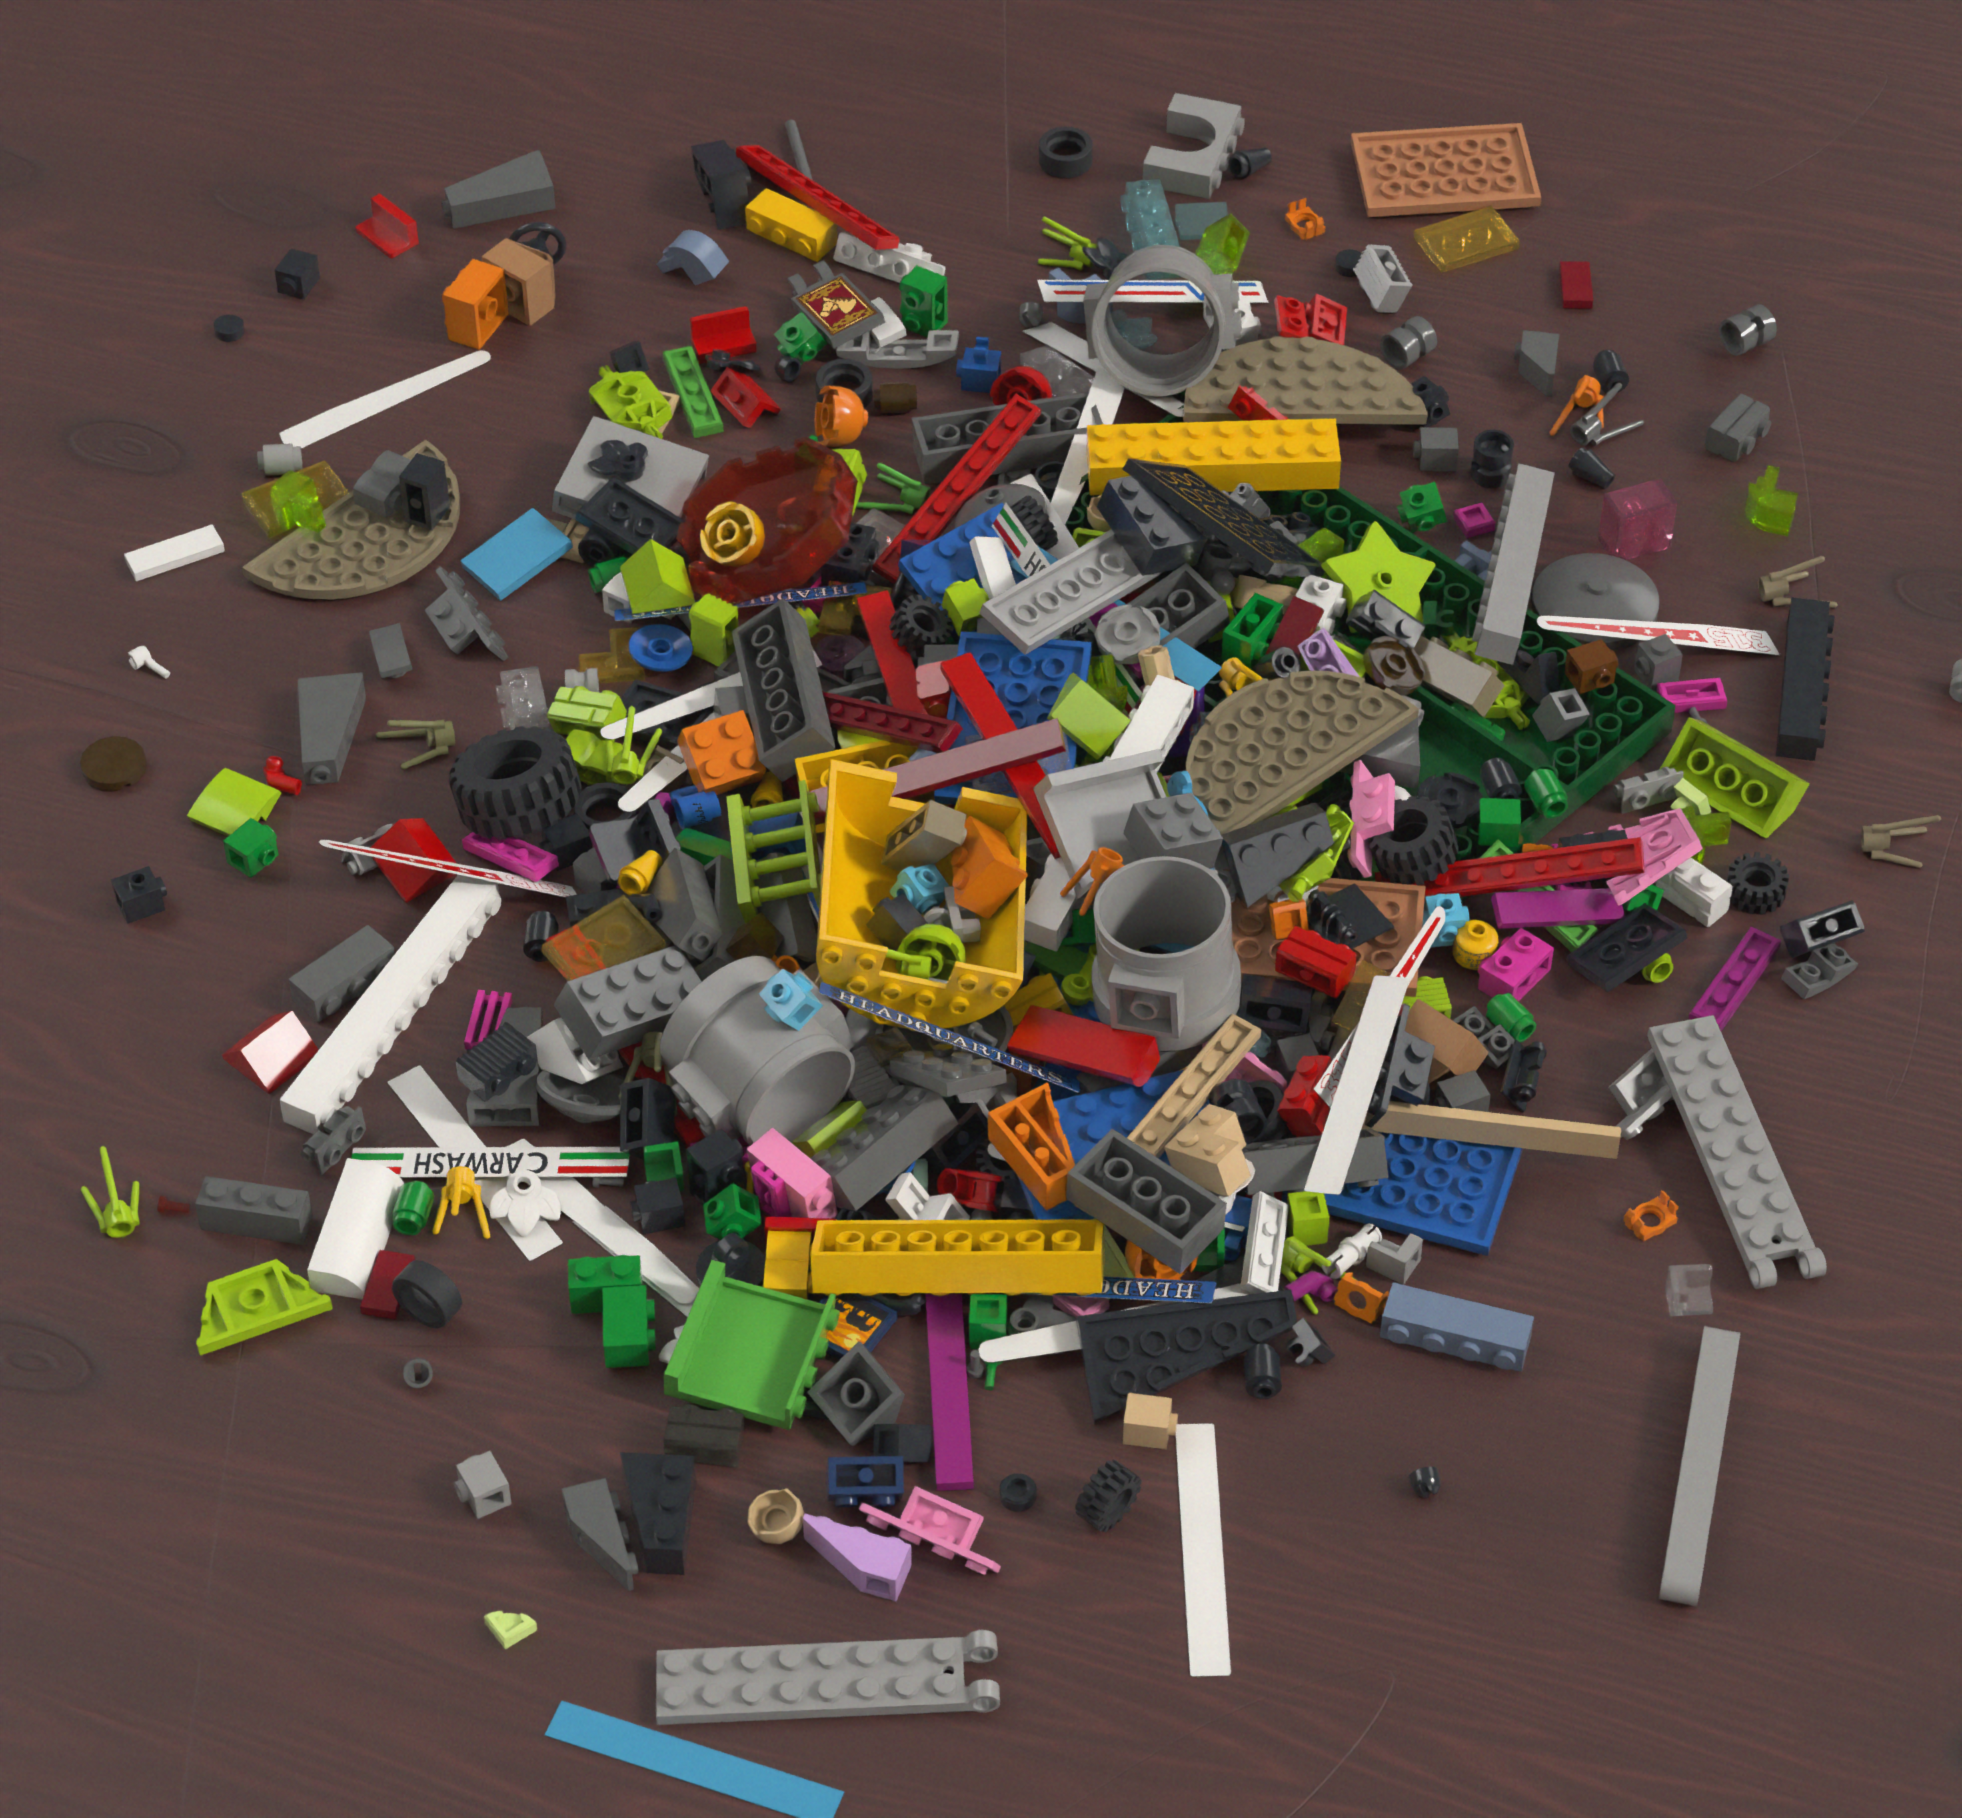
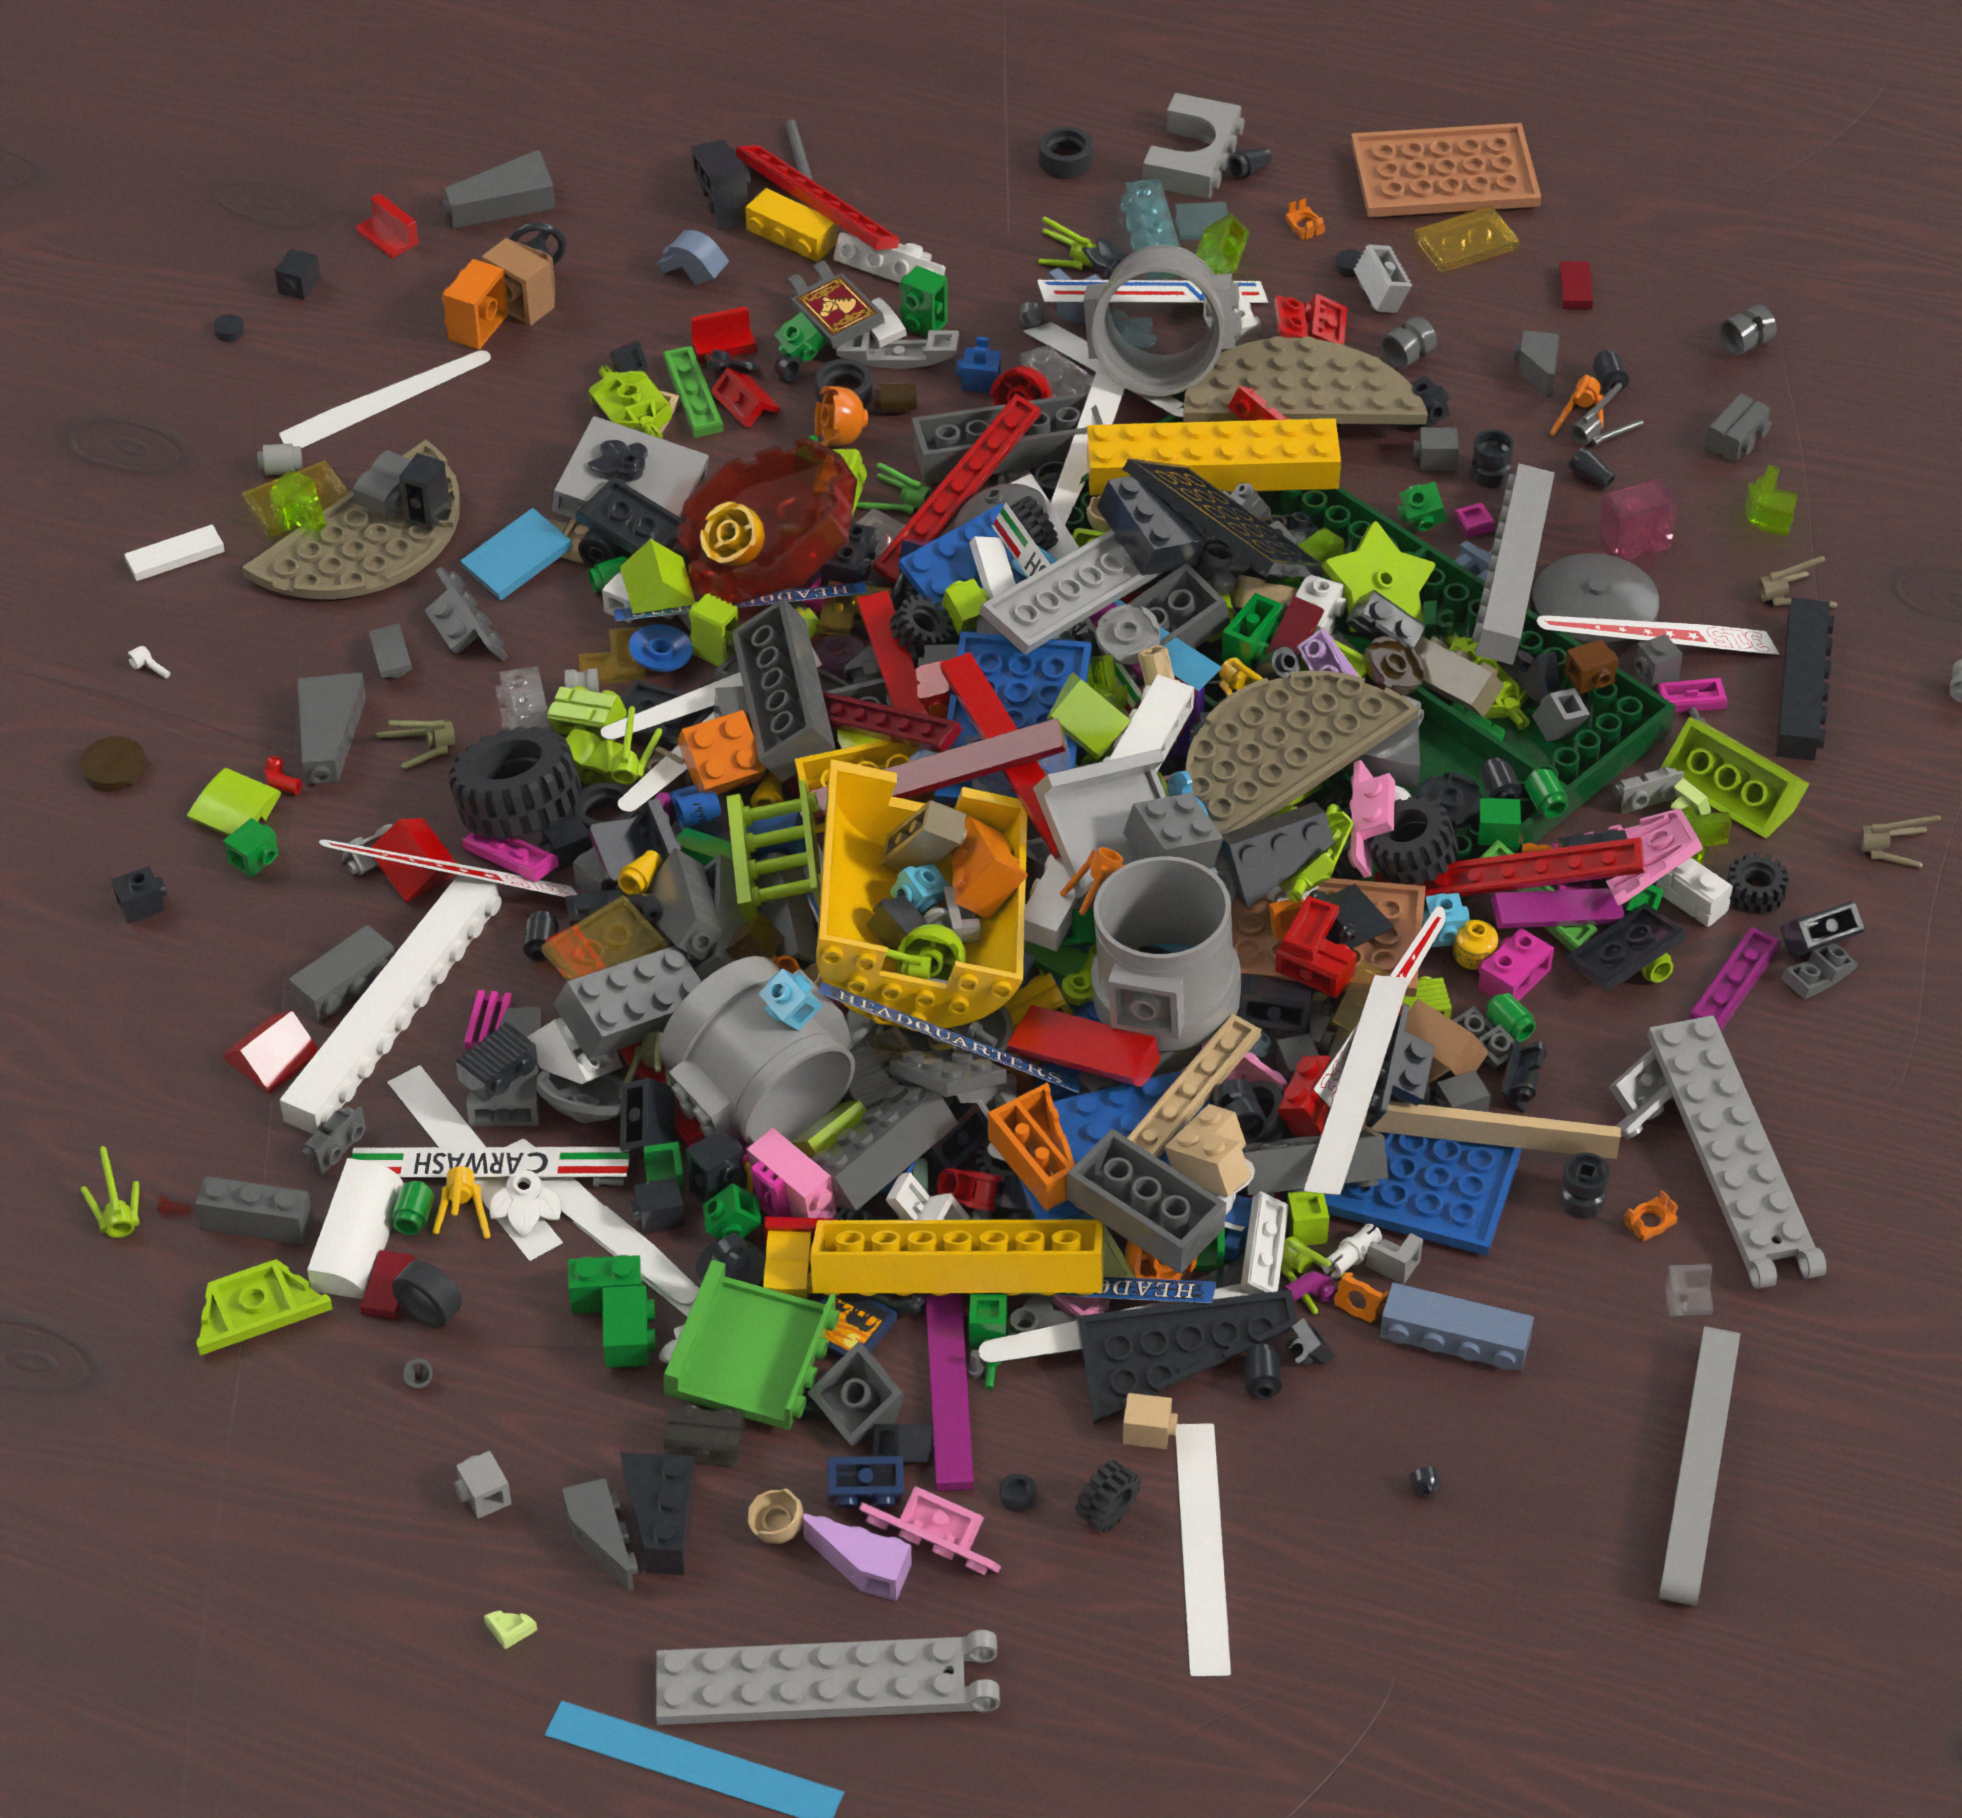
(1310, 927): none -> red tile
(1584, 1185): none -> black wheel

